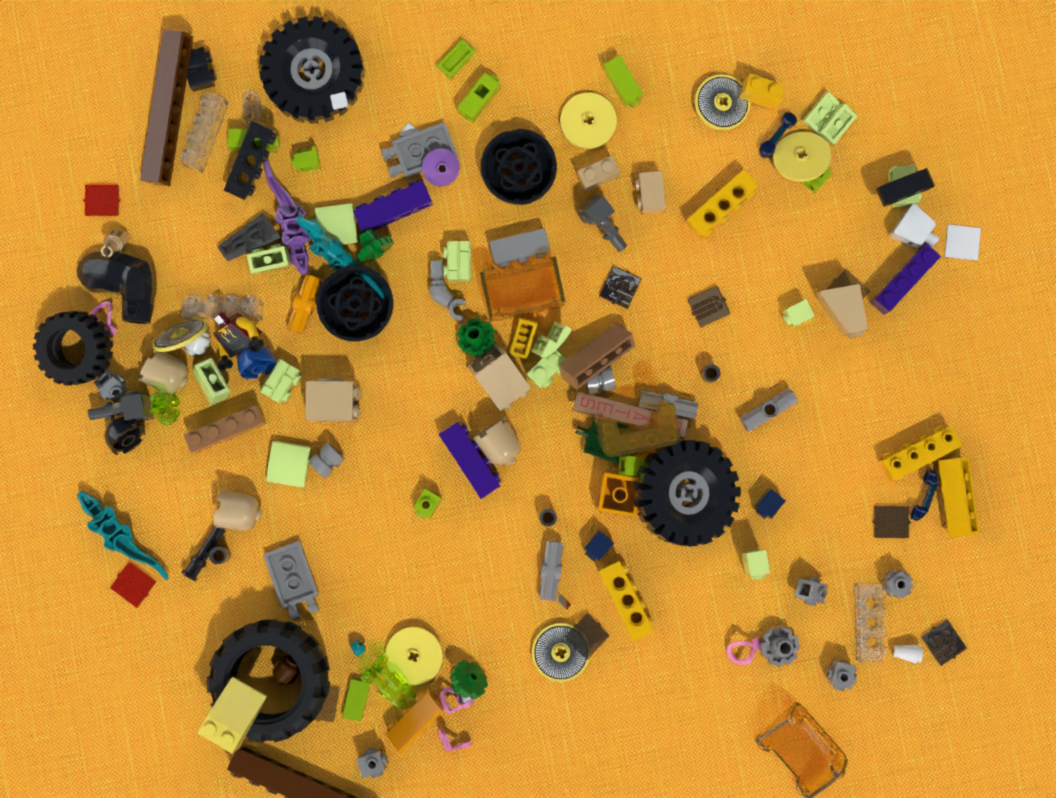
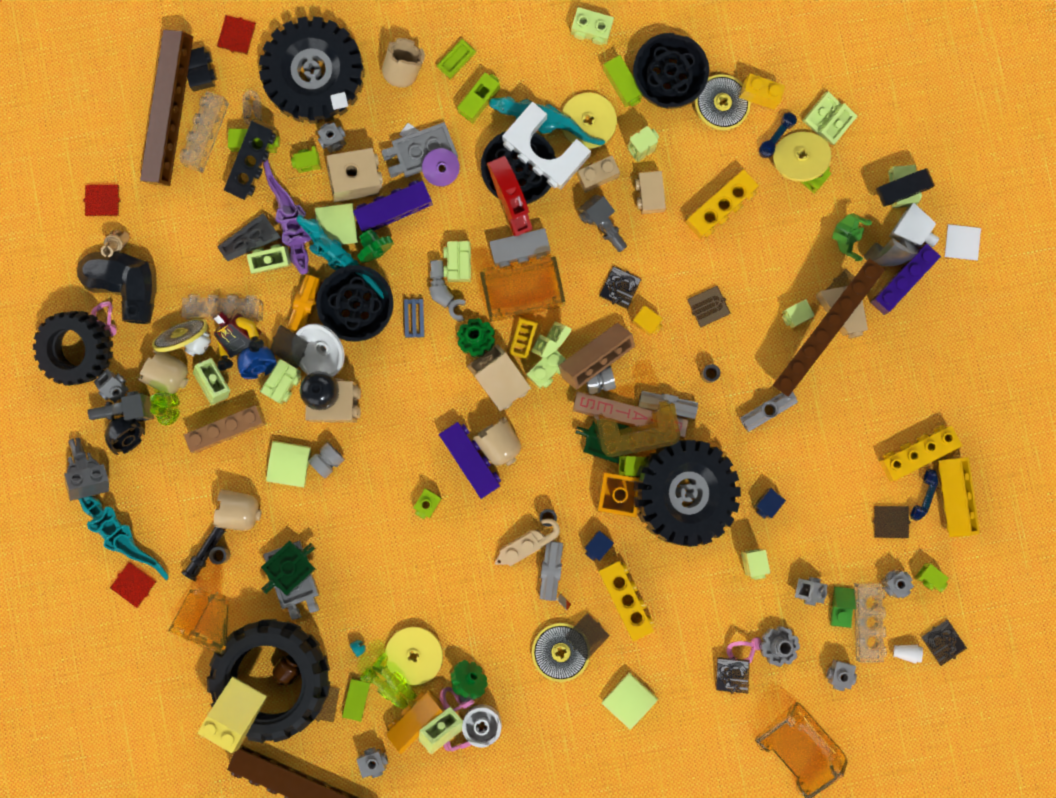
(84, 476): none -> dark grey brick
(203, 620): none -> clear yellow windscreen
(236, 35): none -> clear red piece
(288, 346): none -> clear smoke piece
(288, 568): none -> dark green plate
(316, 356): none -> white dish
(319, 390): none -> black cylinder
(334, 143): none -> light grey brick
(363, 166): none -> tan brick
(402, 63): none -> tan cylinder
(406, 314): none -> sand blue tile
(440, 730): none -> yellowish green brick
(472, 731): none -> white brick
(511, 195): none -> red slope
(526, 544): none -> tan plate
(554, 120): none -> teal animal
(557, 170): none -> white arch
(592, 26): none -> yellowish green brick
(629, 701): none -> yellowish green slope
(643, 143): none -> yellowish green brick
(648, 321): none -> yellow brick
(690, 61): none -> black brick
(732, 675): none -> piece
(829, 327): none -> reddish brown brick
(842, 607): none -> bright green slope
(849, 232): none -> bright green piece
(893, 253): none -> flat silver brick
(932, 577): none -> lime brick

